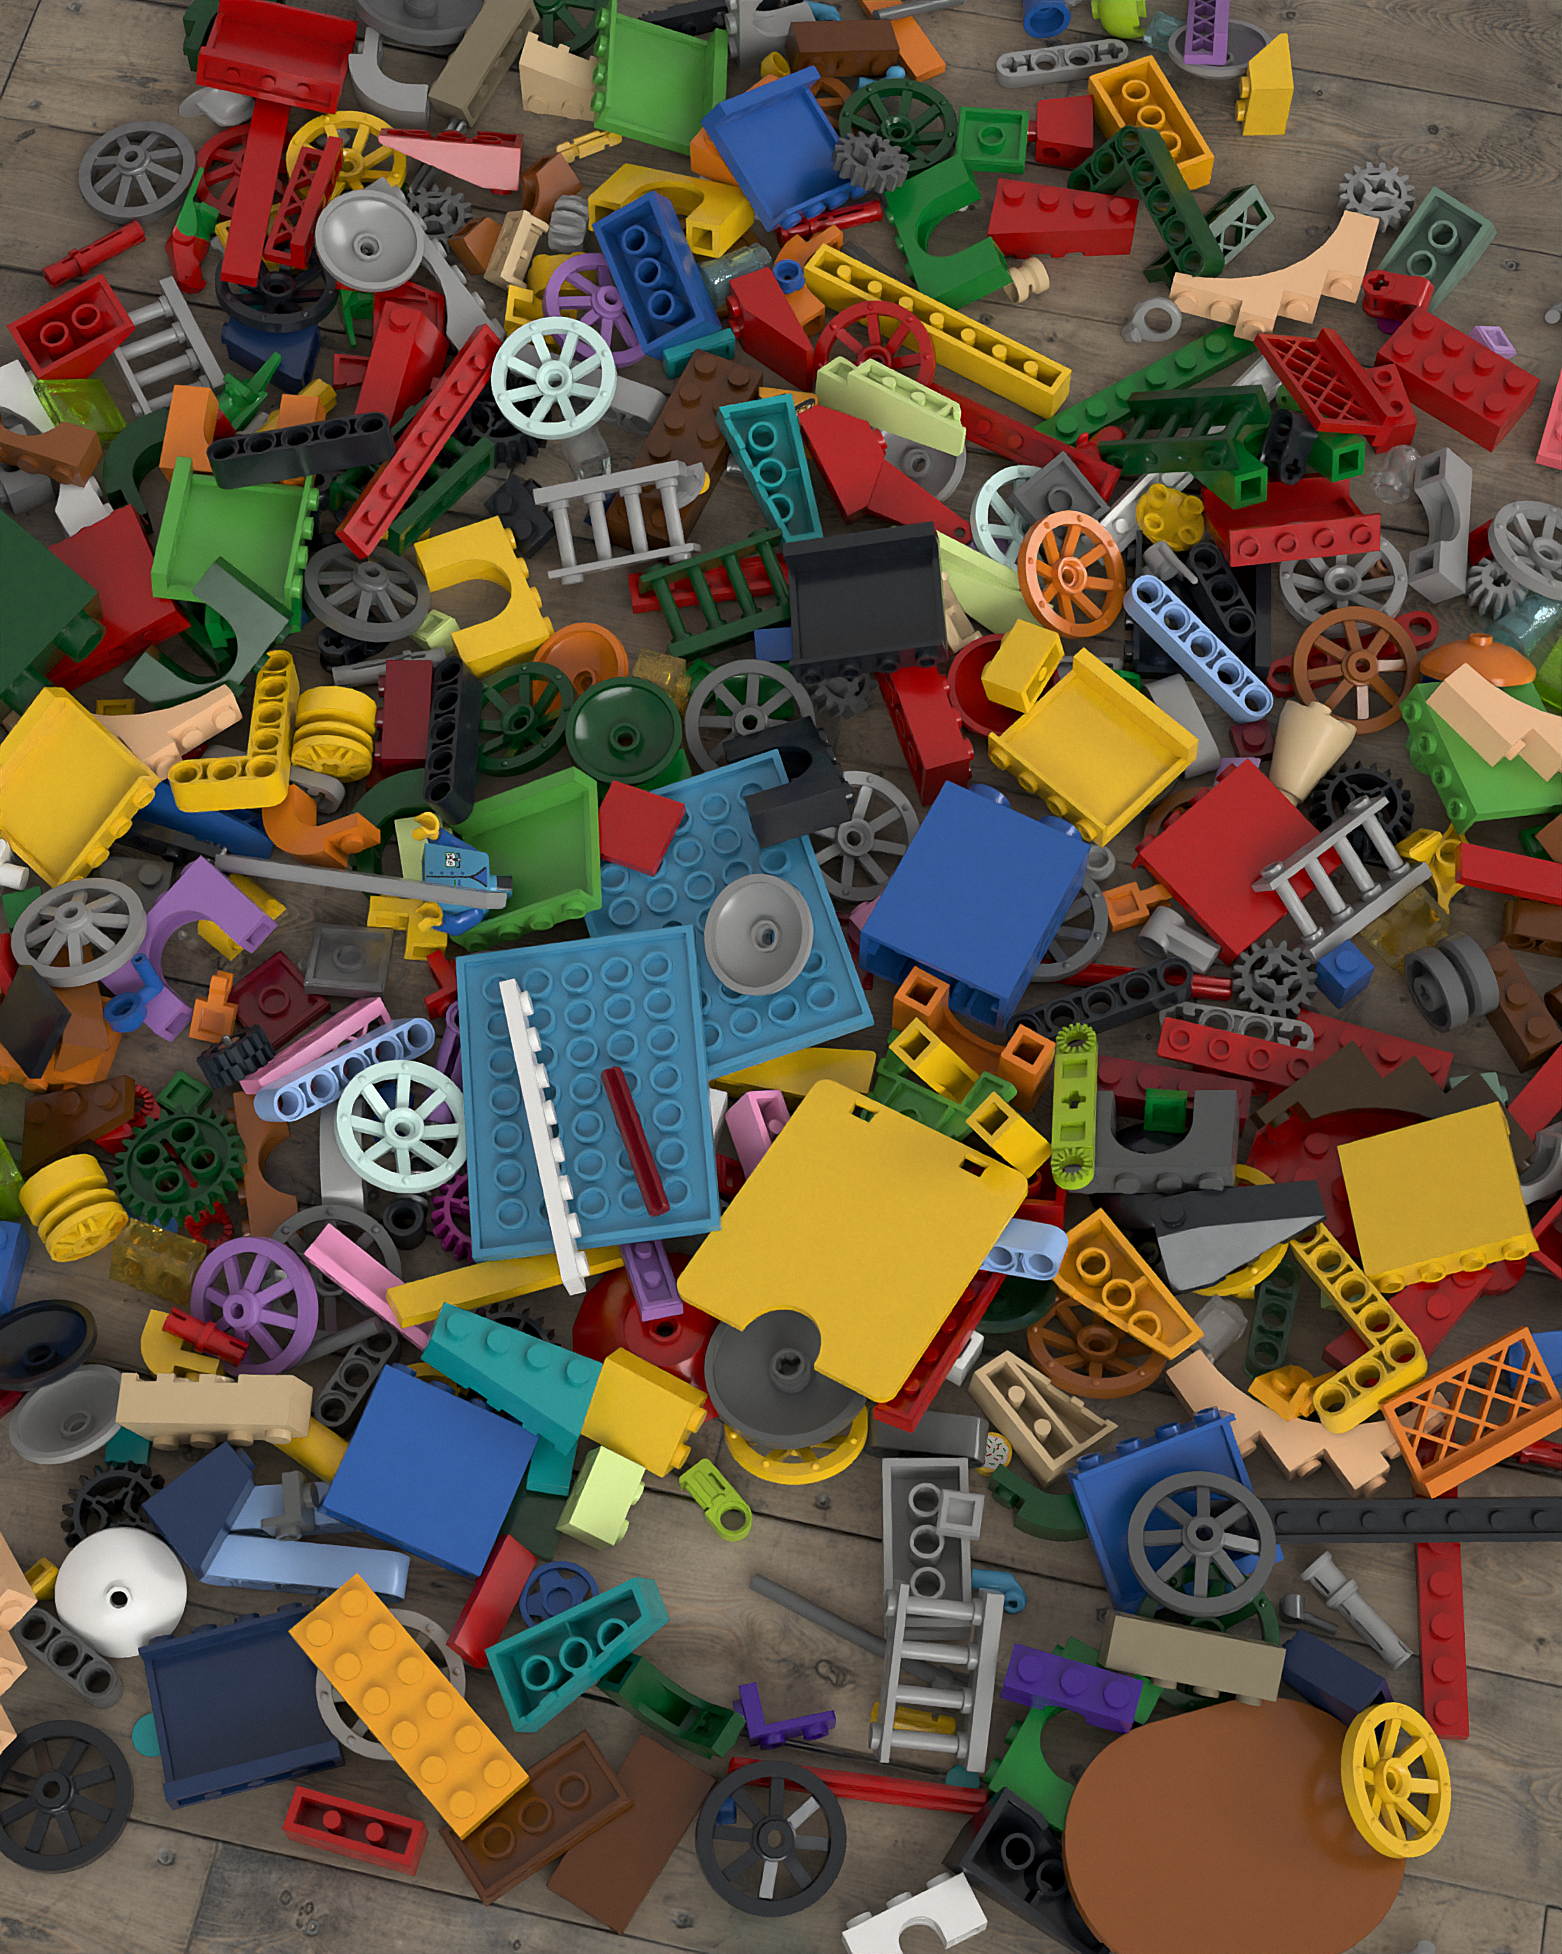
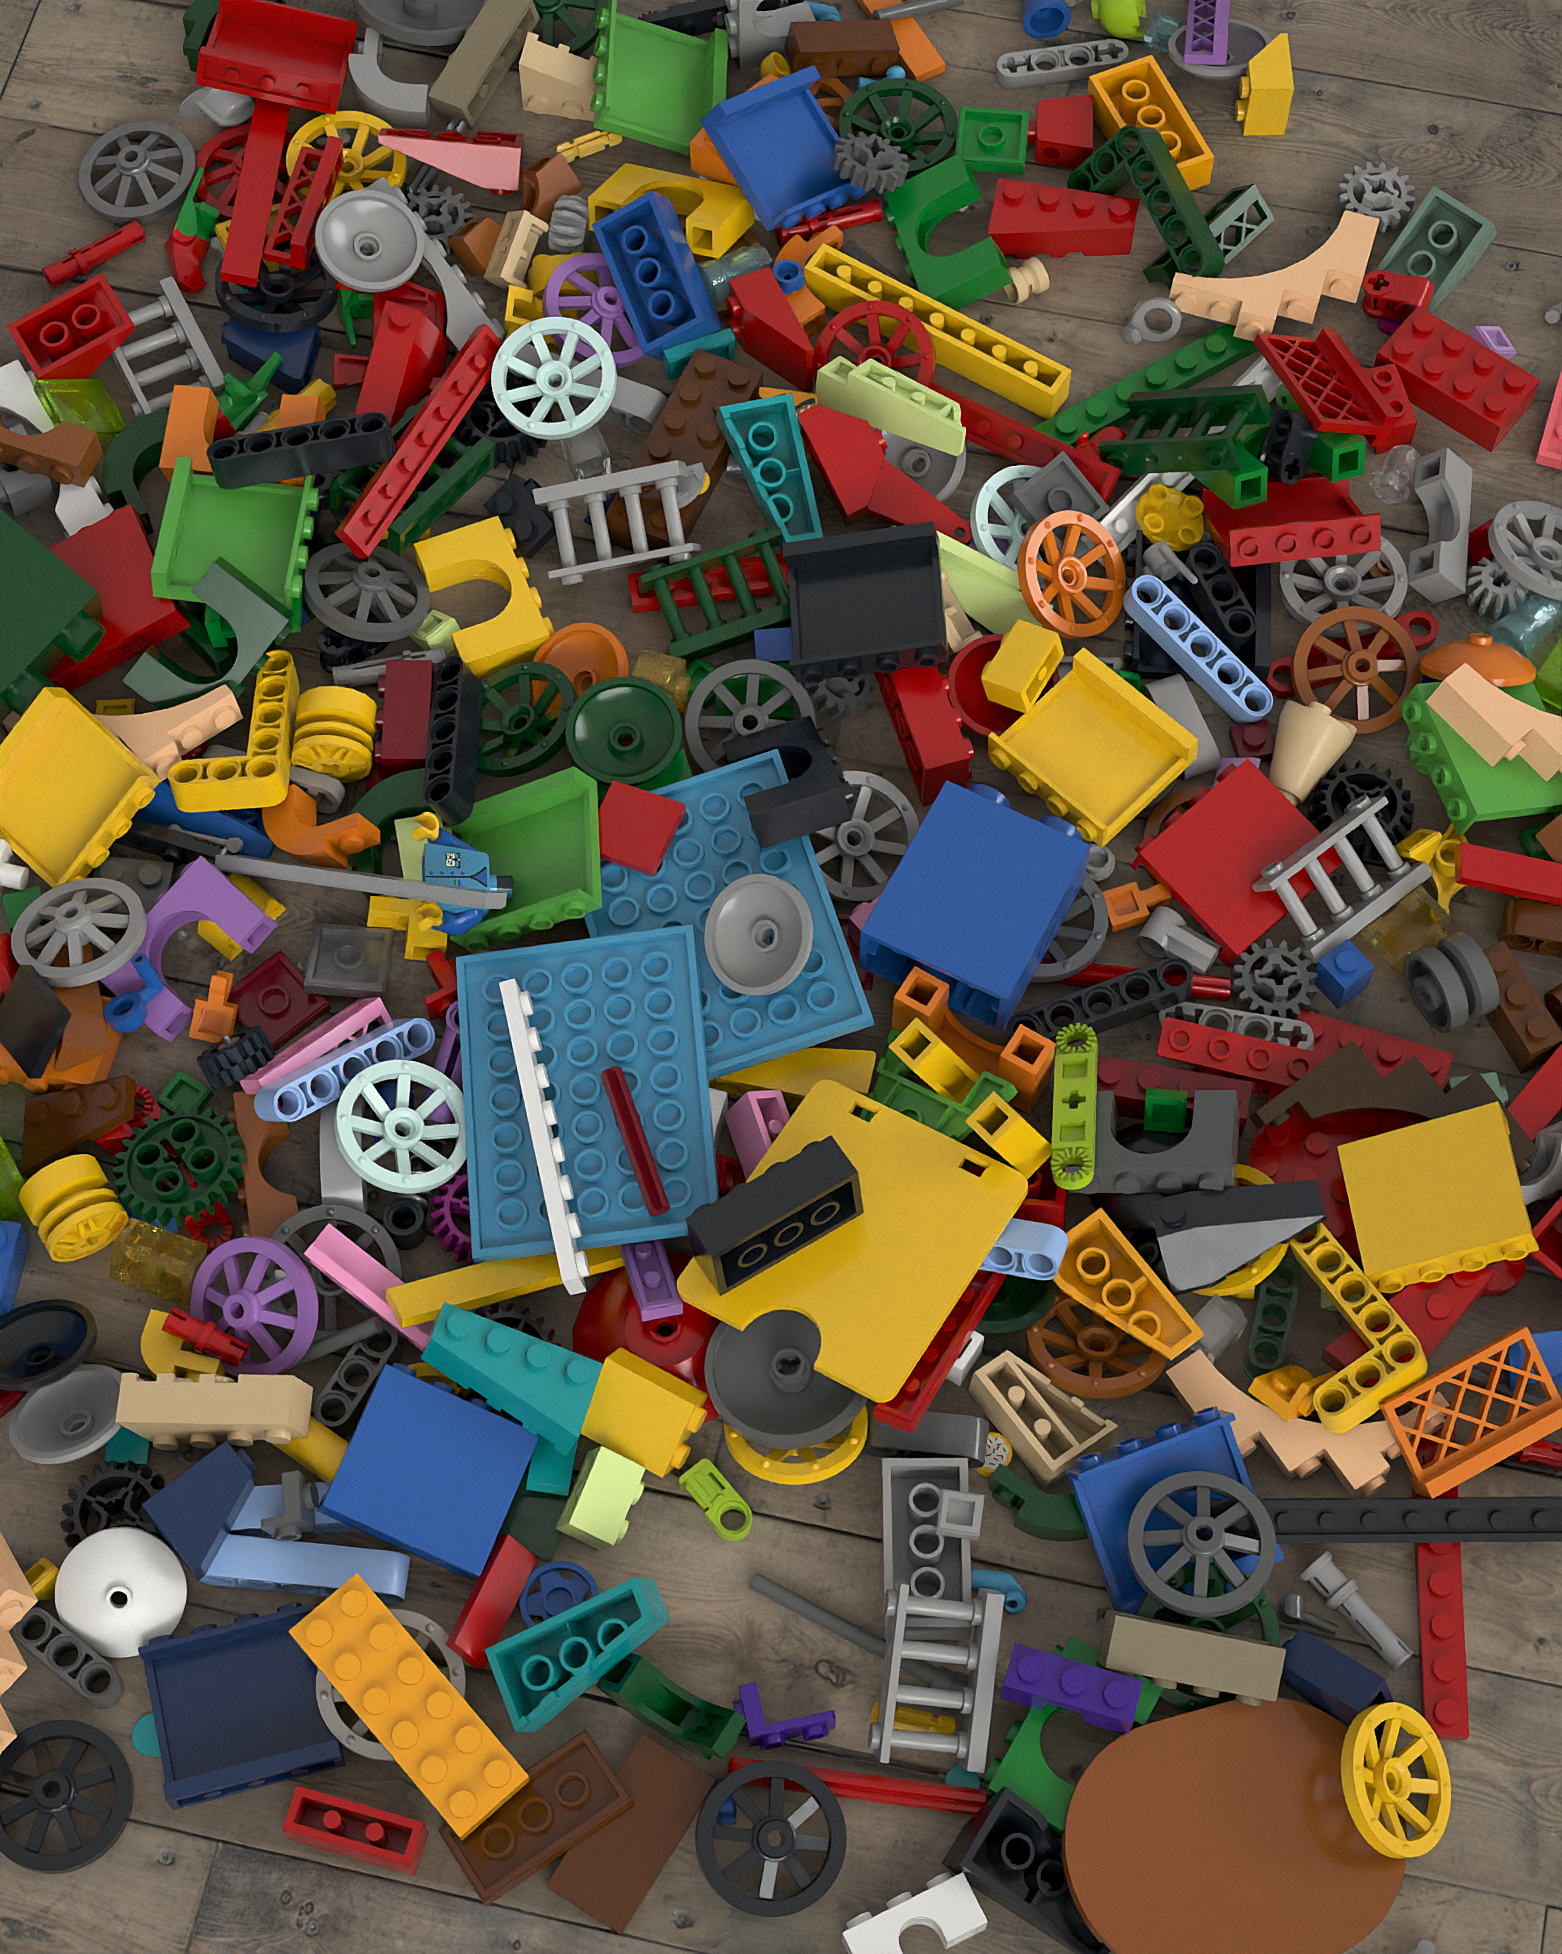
(232, 844): none -> light grey hinge
(775, 1214): none -> black brick

